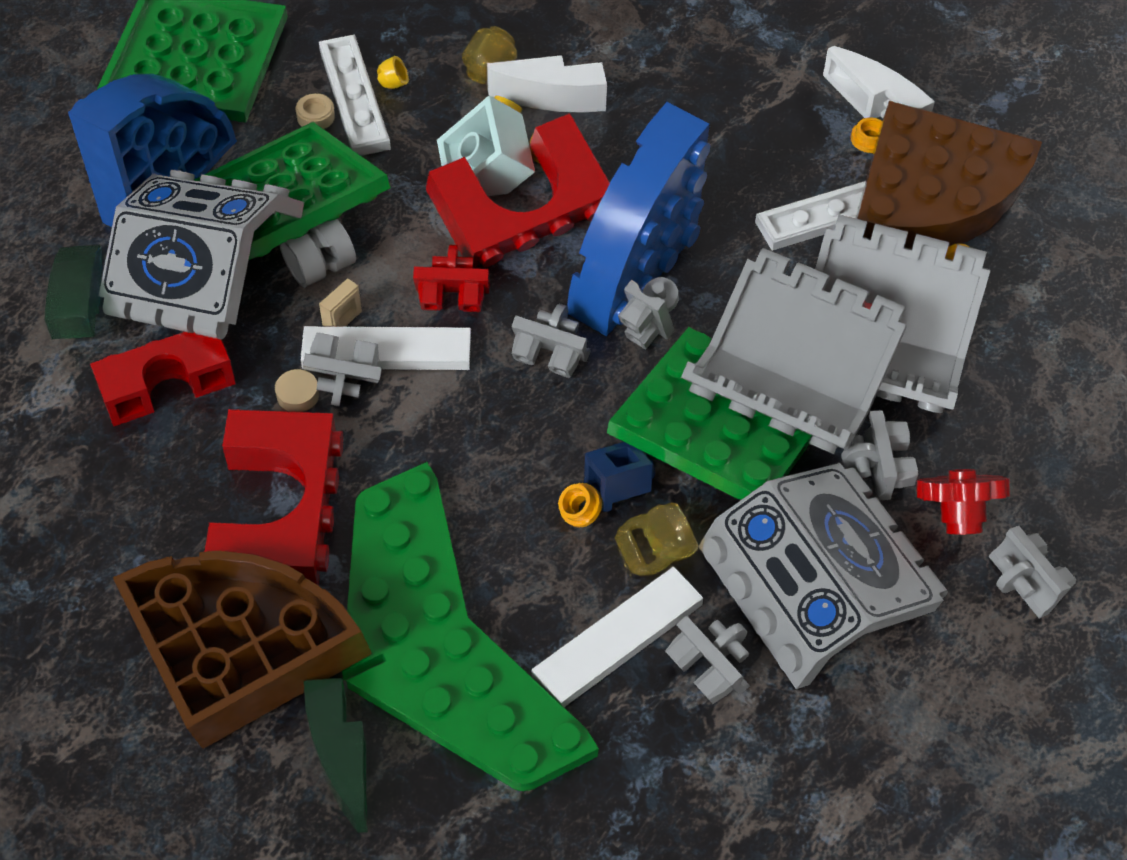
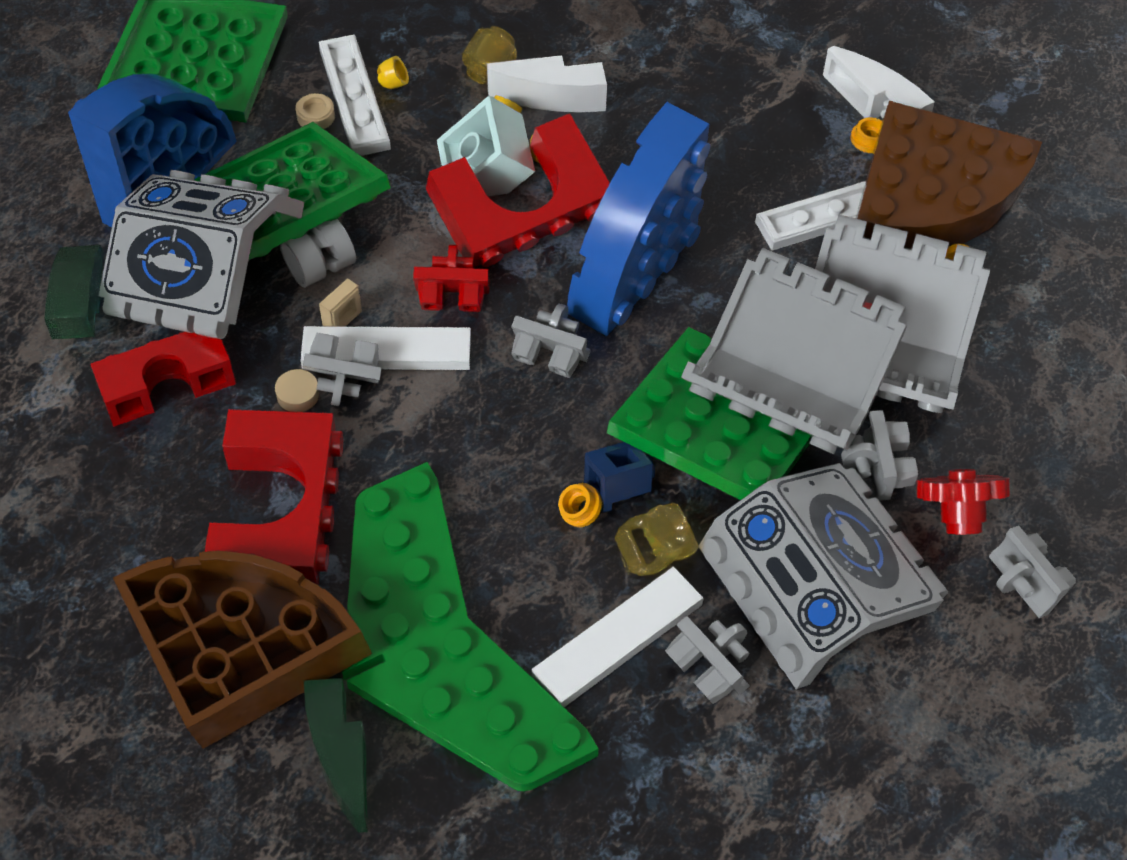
(649, 311): light grey hips -> none

